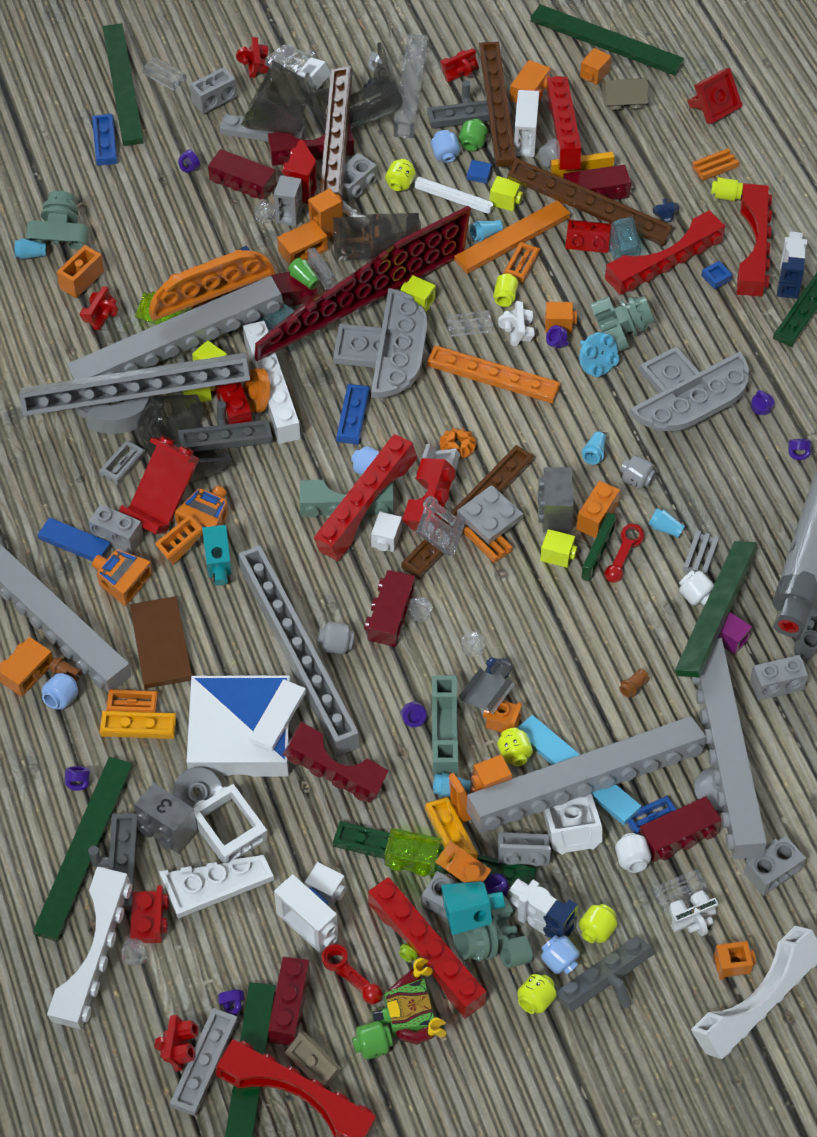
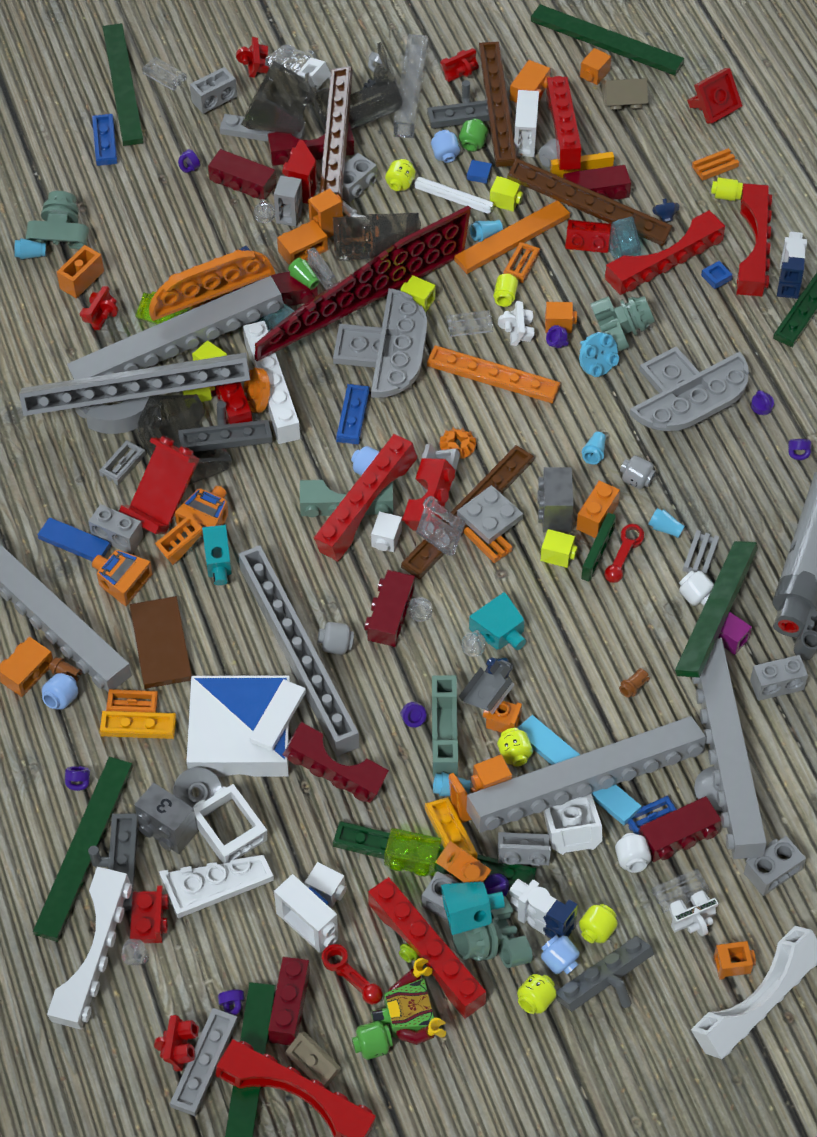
(499, 623): none -> teal torso

